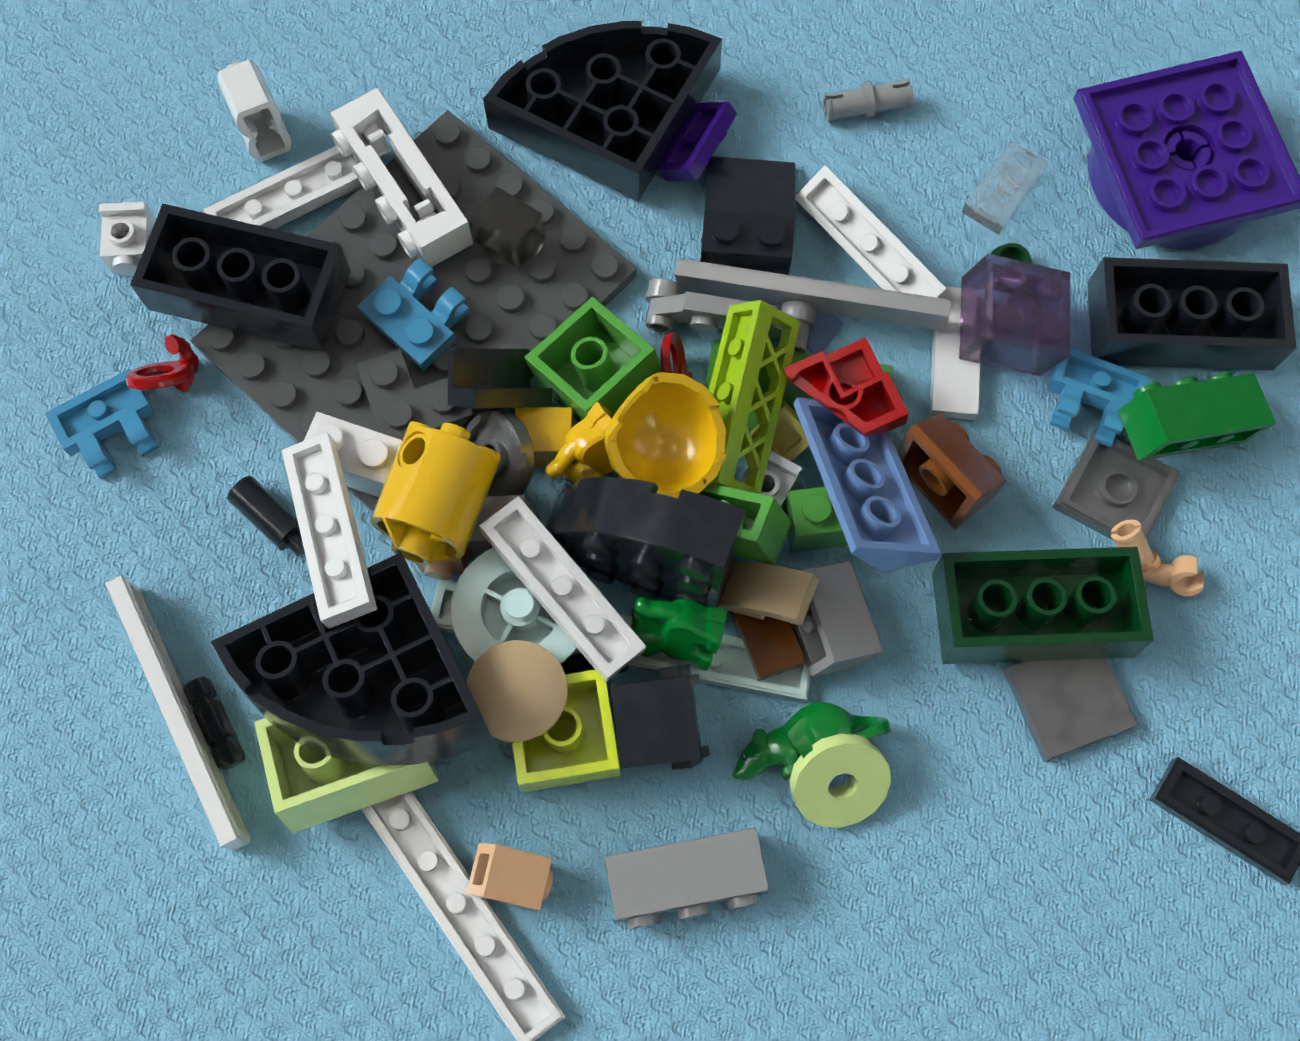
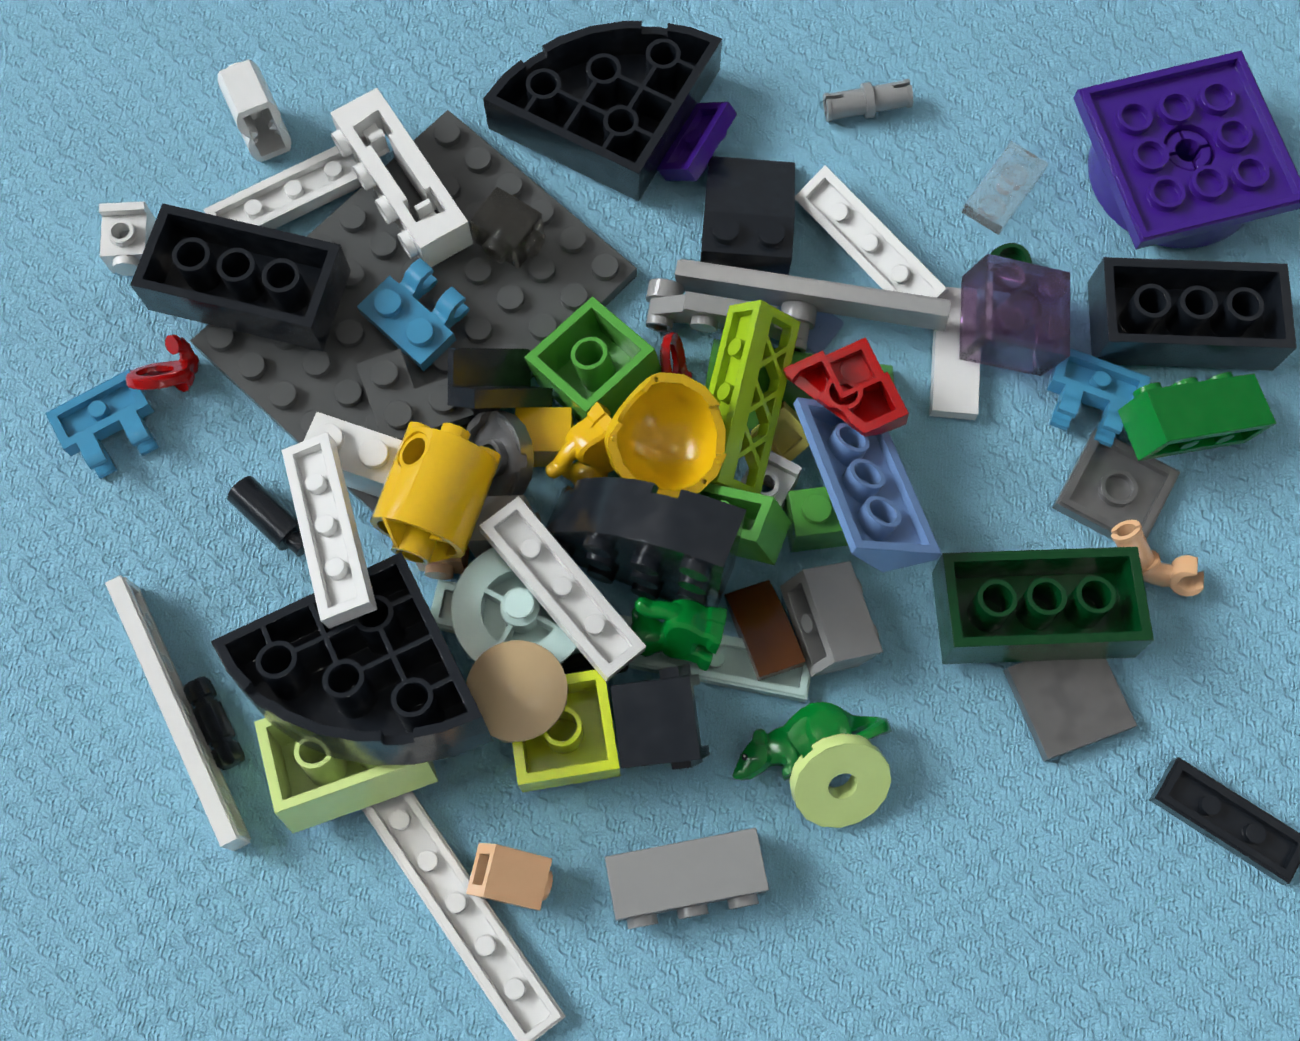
(769, 591): tan slope -> none
(949, 469): dark orange slope -> none

